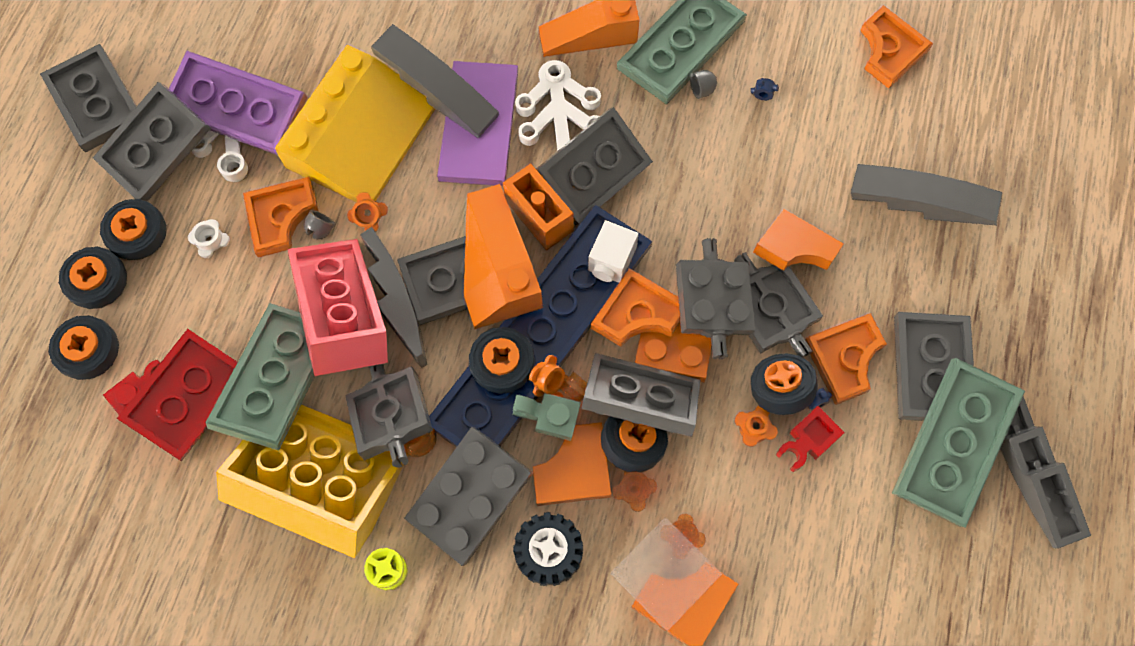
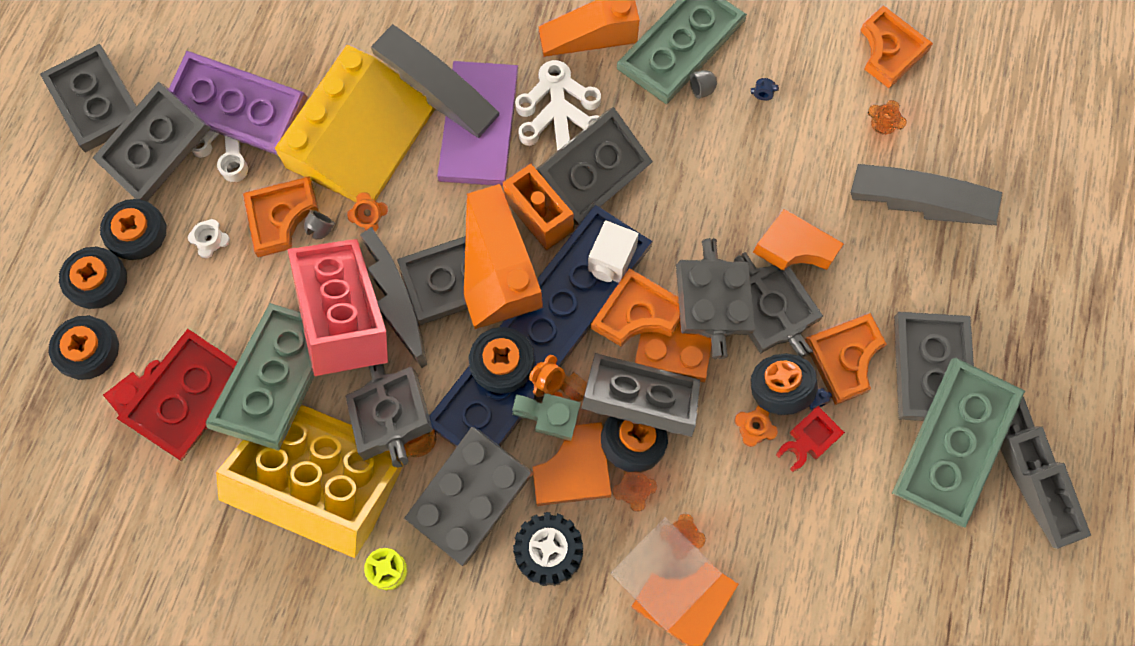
(886, 125): none -> clear orange plate

